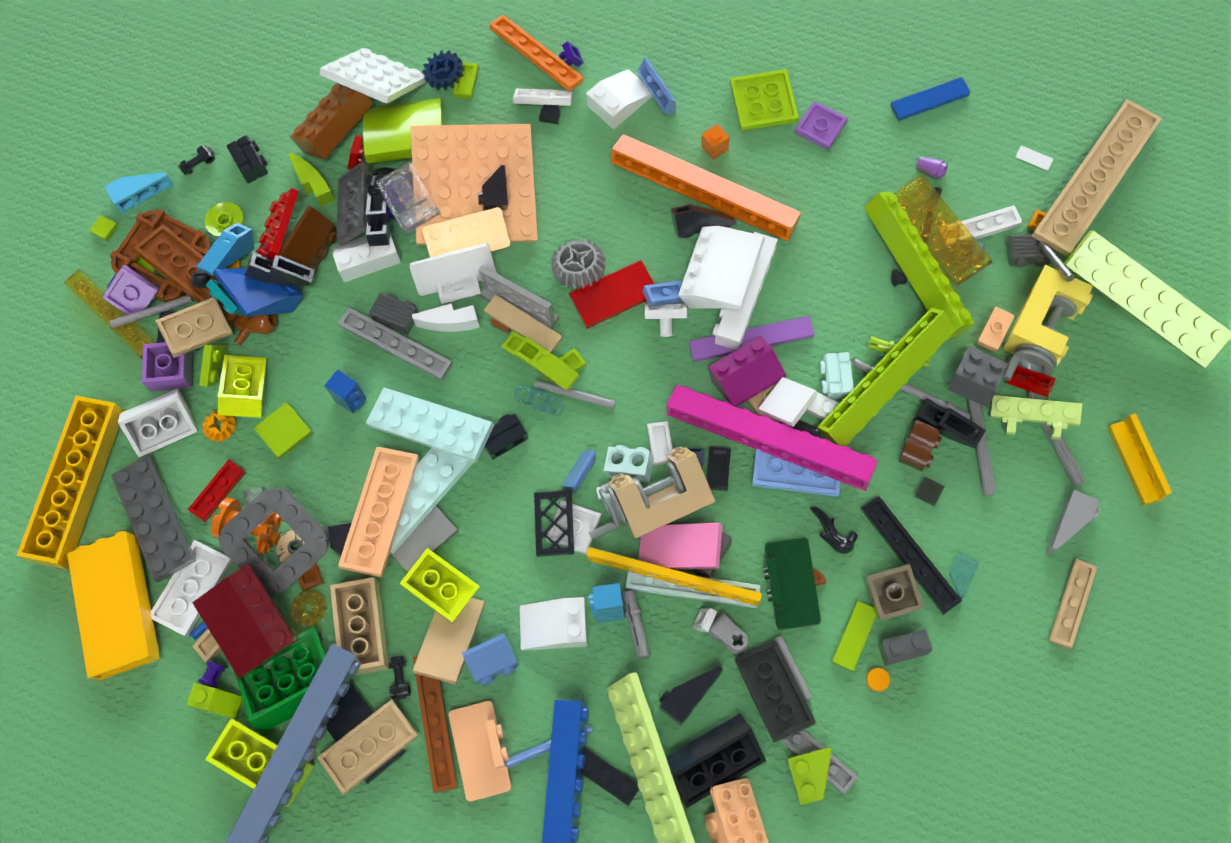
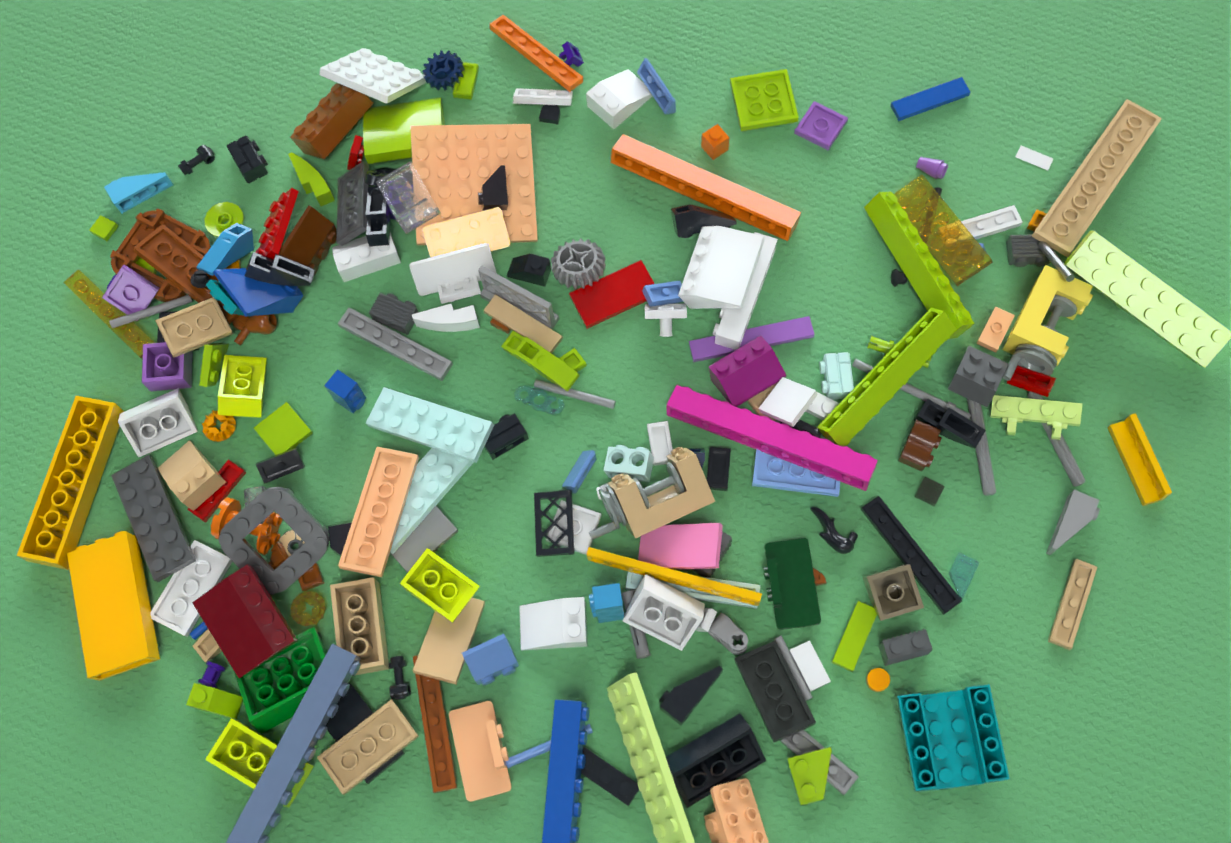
(190, 476): none -> tan slope
(278, 555): none -> dark orange tile
(280, 465): none -> black plate
(530, 269): none -> black slope
(664, 612): none -> white slope
(810, 666): none -> white tile
(953, 739): none -> teal slope

